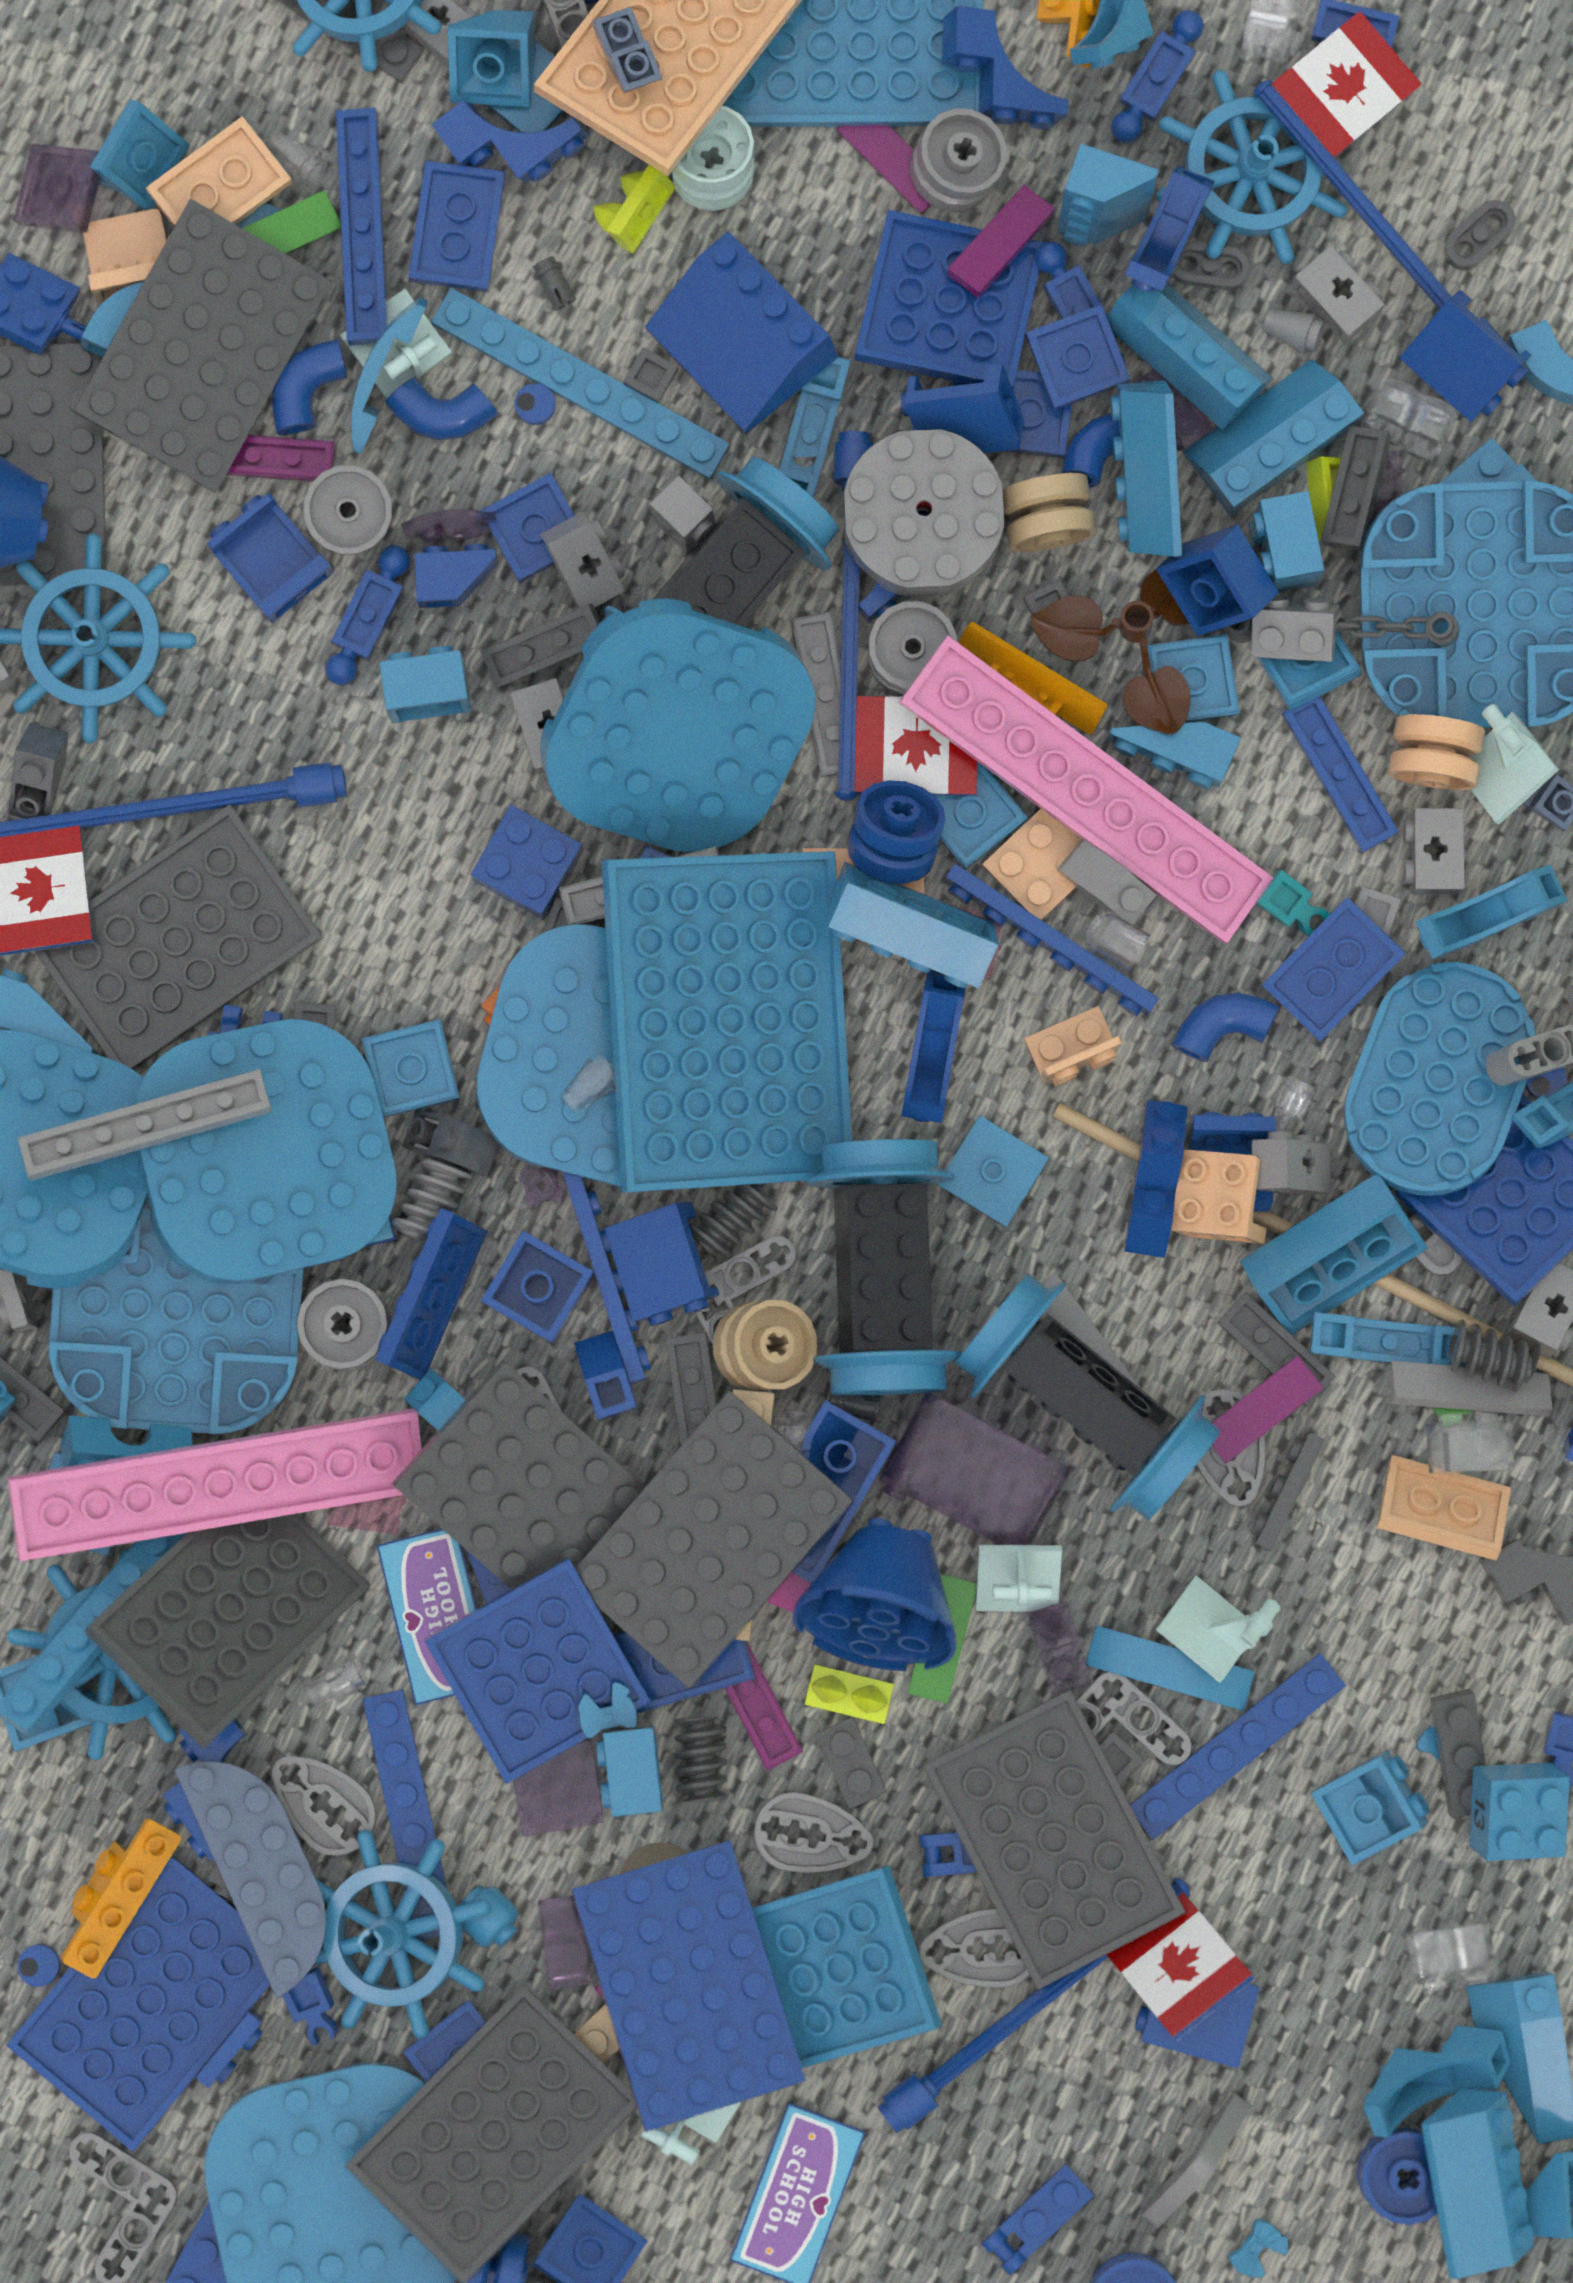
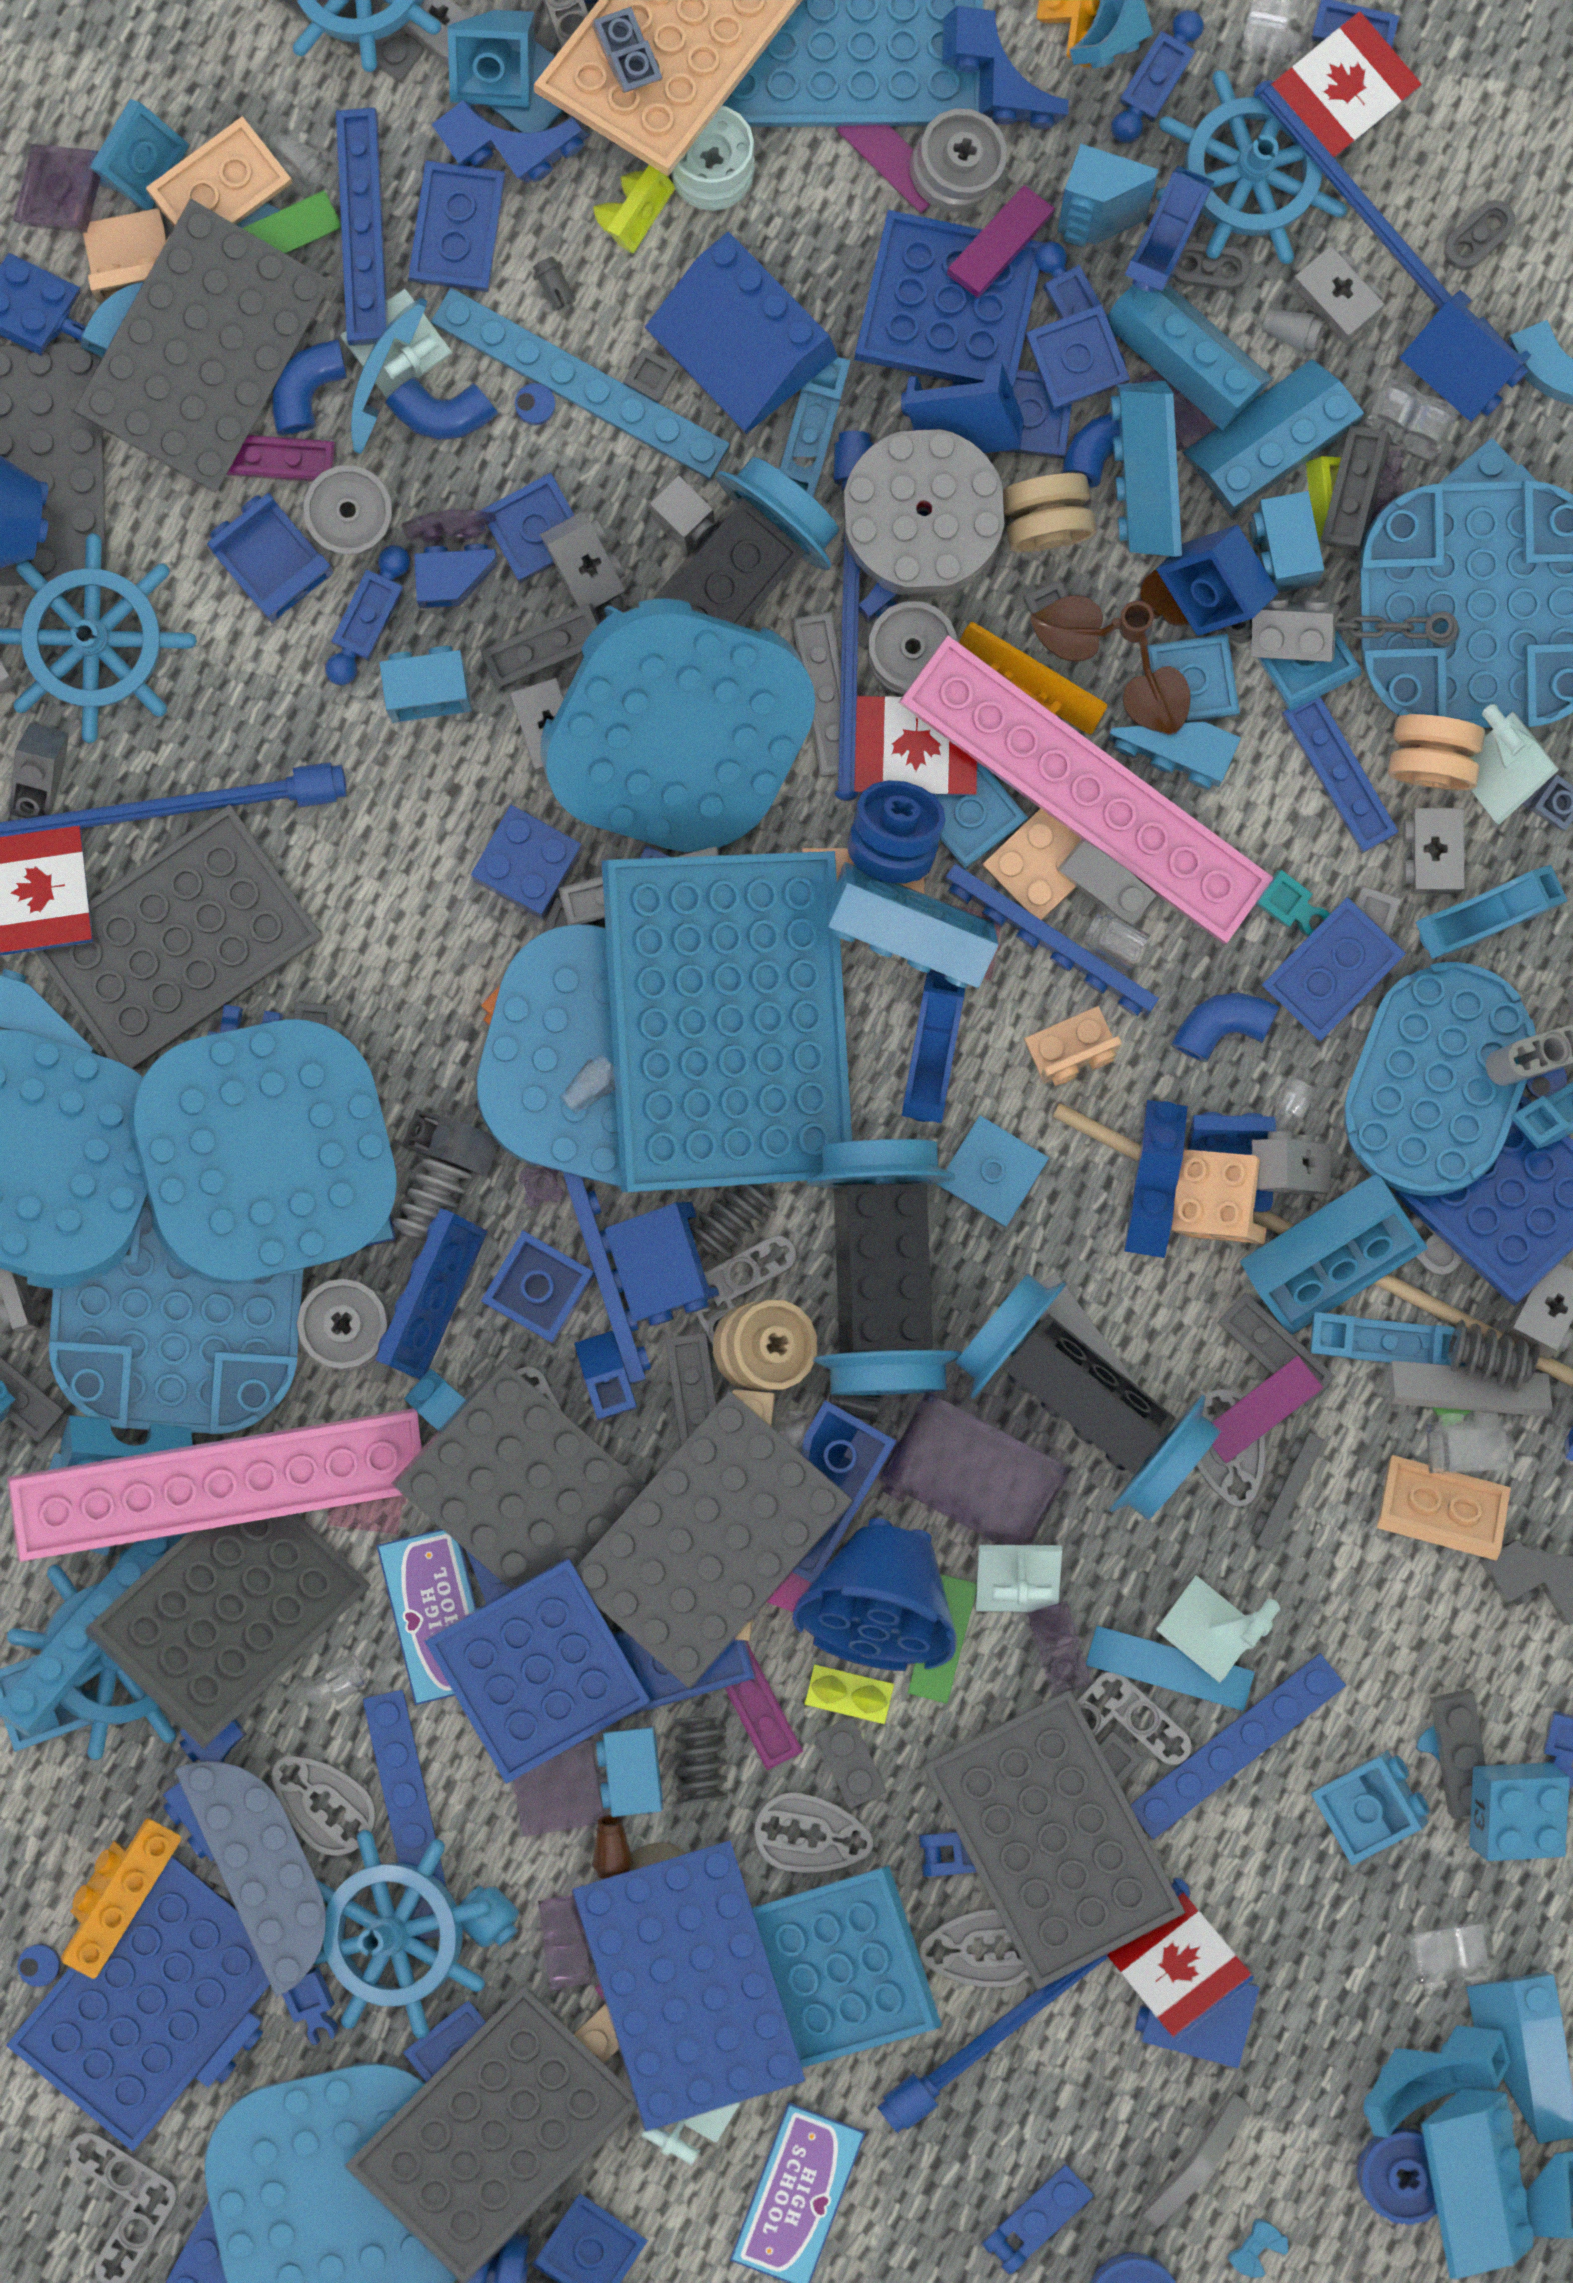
(144, 1125): light grey plate -> none
(411, 1068): dark azure plate -> none
(611, 1848): none -> reddish brown cone
(620, 1713): dark azure piece -> none

